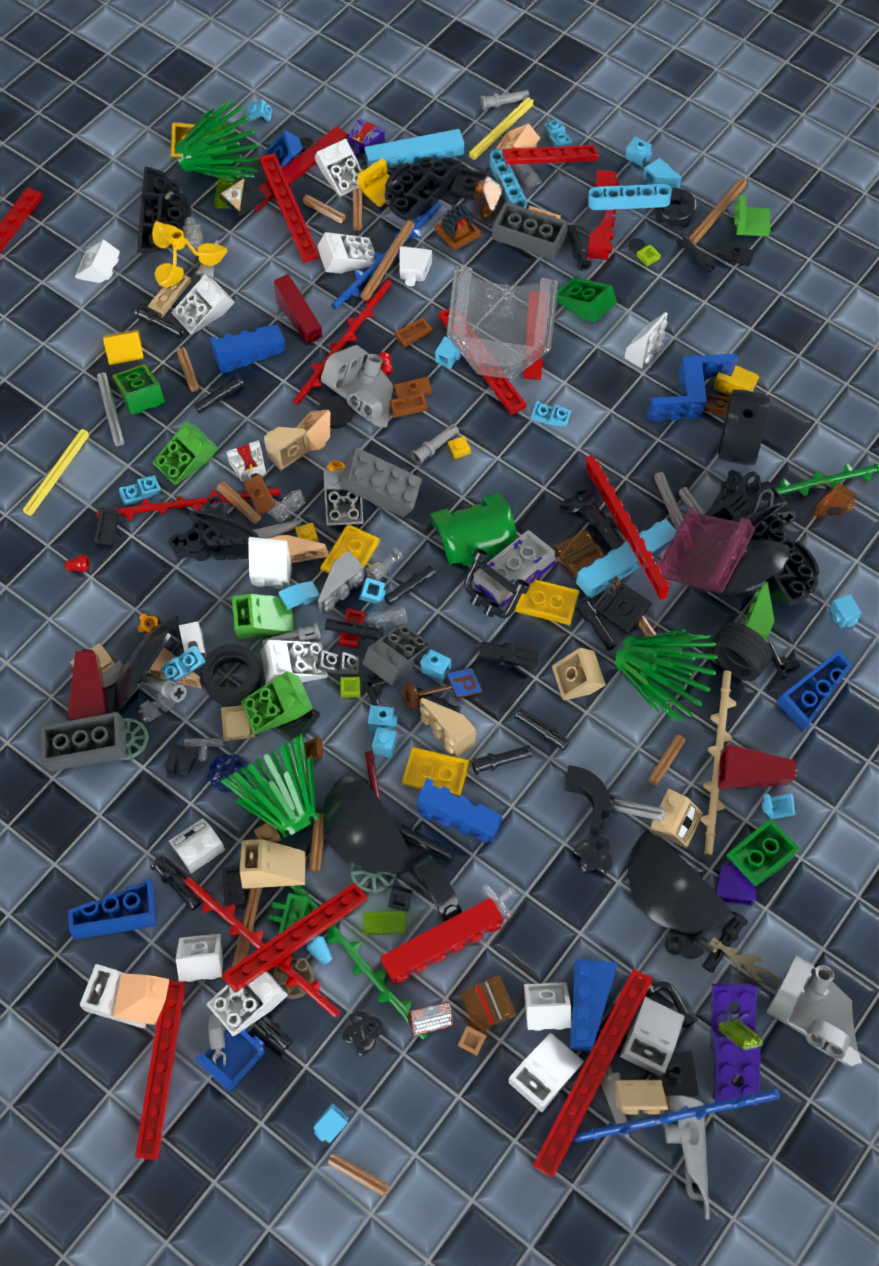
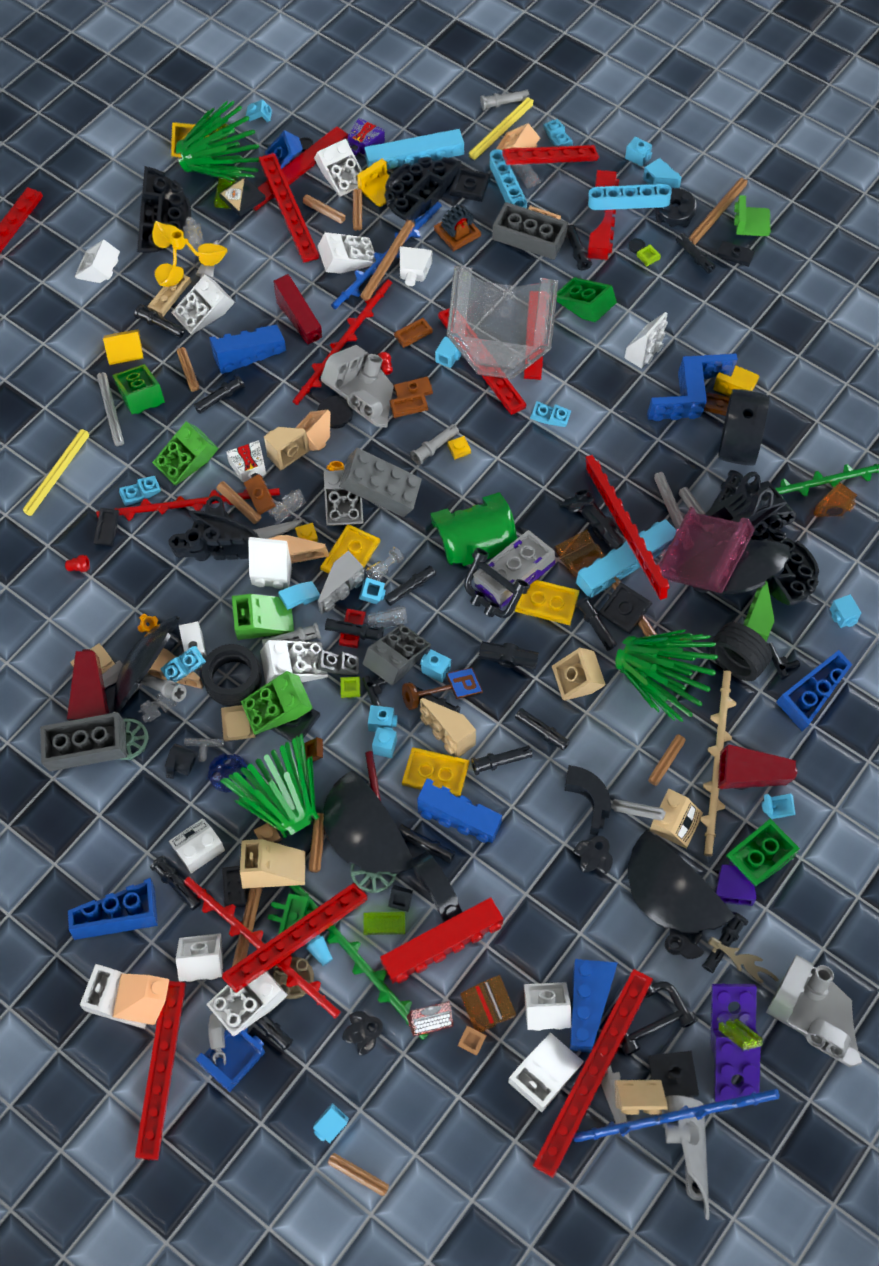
(487, 196): clear orange slope -> none
(499, 900): clear piece -> none
(652, 1037): light grey slope -> none

